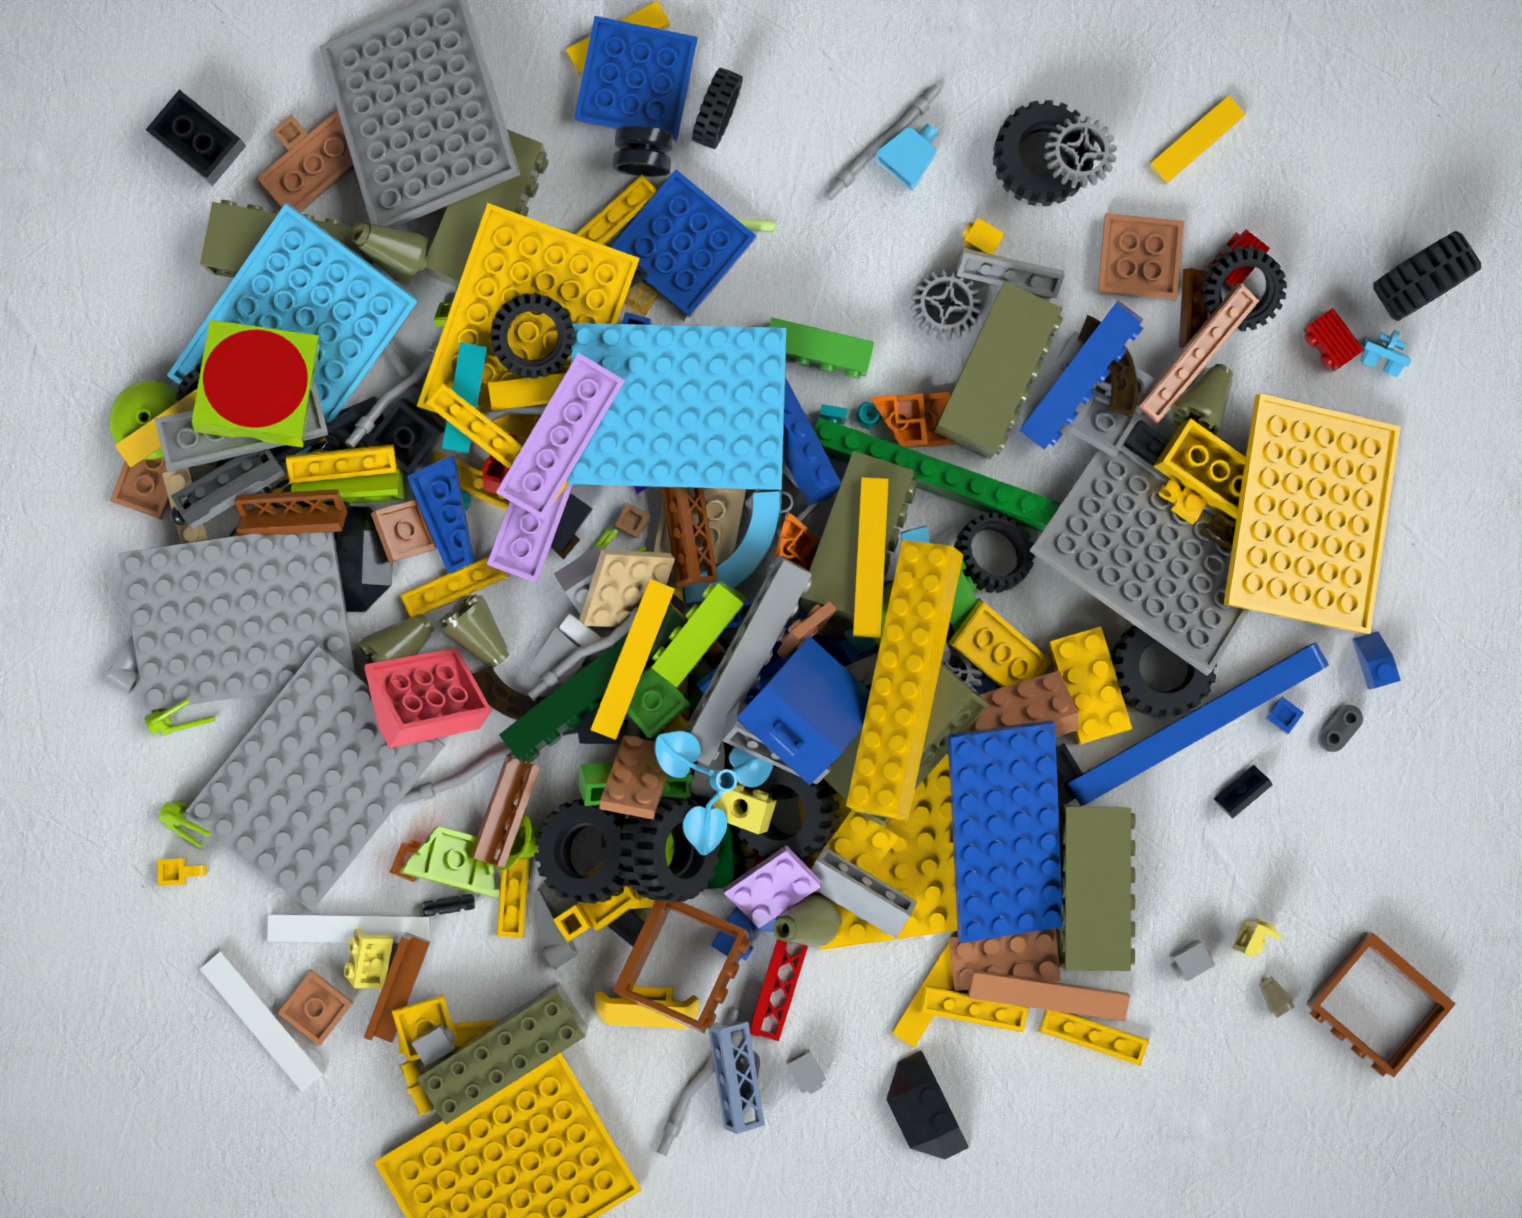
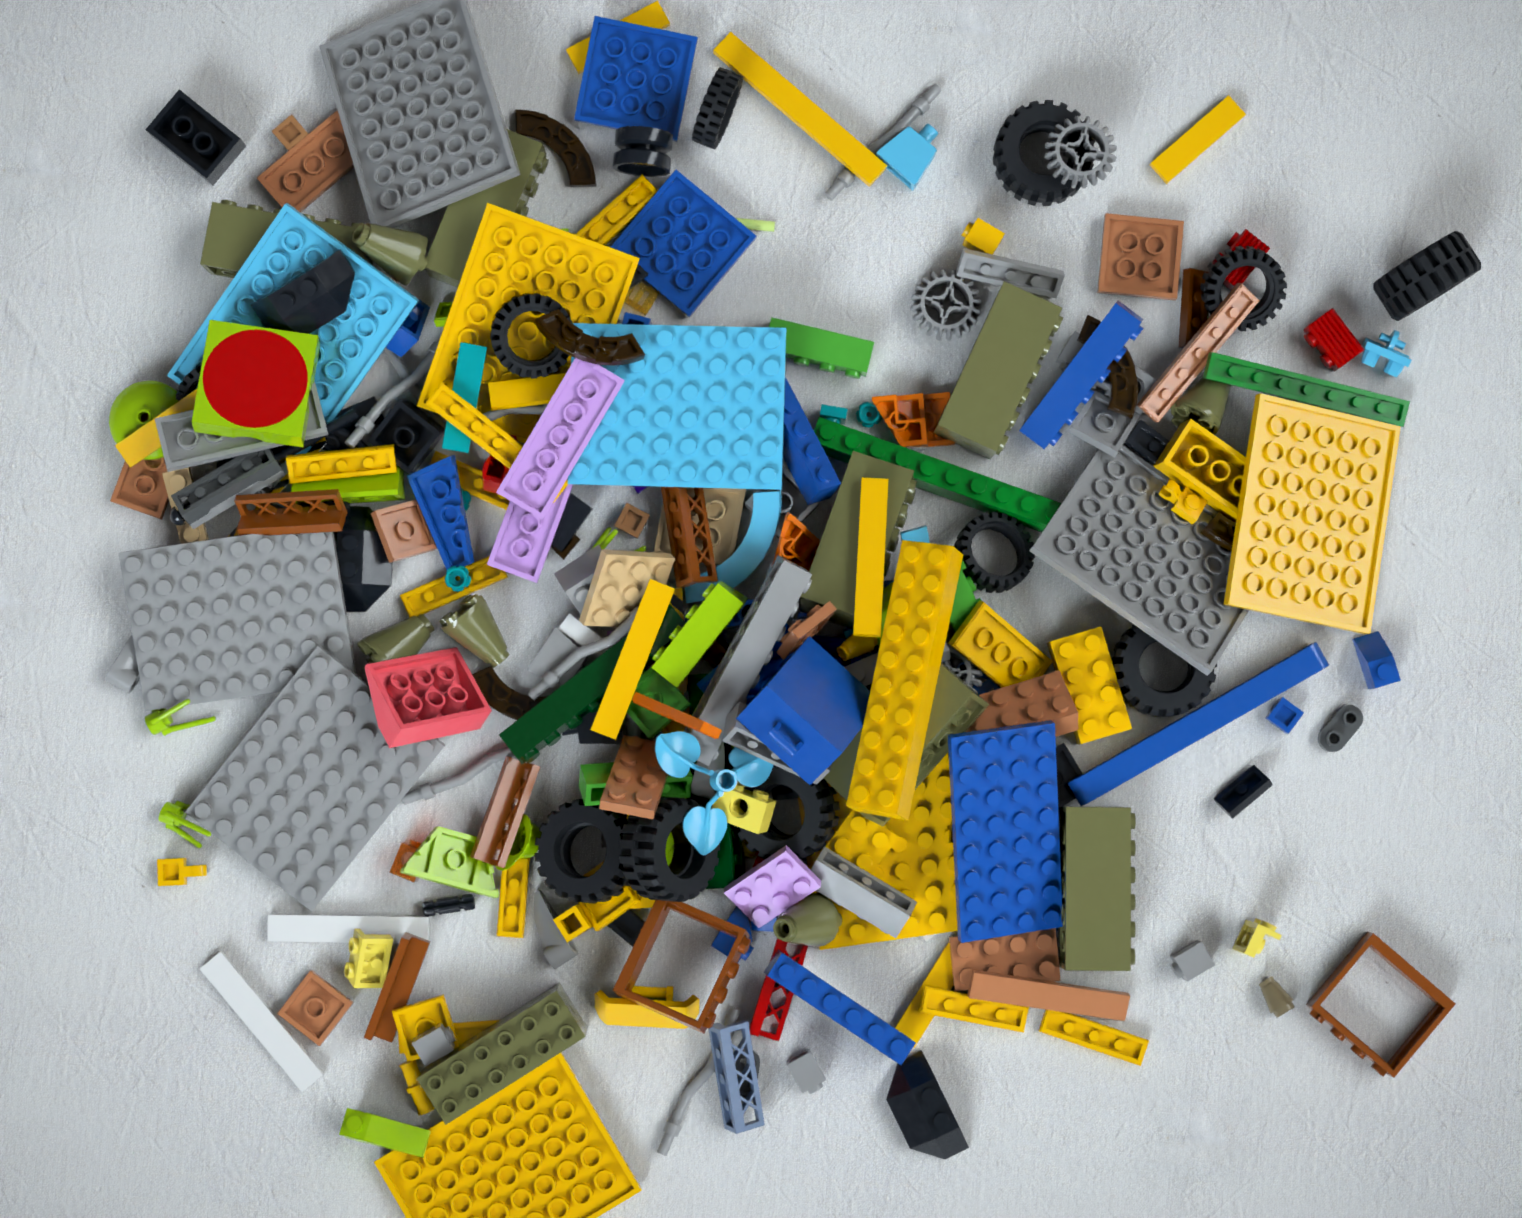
(309, 298): none -> black wedge
(384, 1133): none -> lime slope
(410, 330): none -> blue slope
(450, 578): none -> teal plate
(562, 142): none -> dark brown tile
(587, 348): none -> dark brown tile
(676, 715): none -> orange tile
(800, 109): none -> yellow tile
(839, 1007): none -> blue brick
(856, 646): none -> yellow cone
(1306, 389): none -> green plate

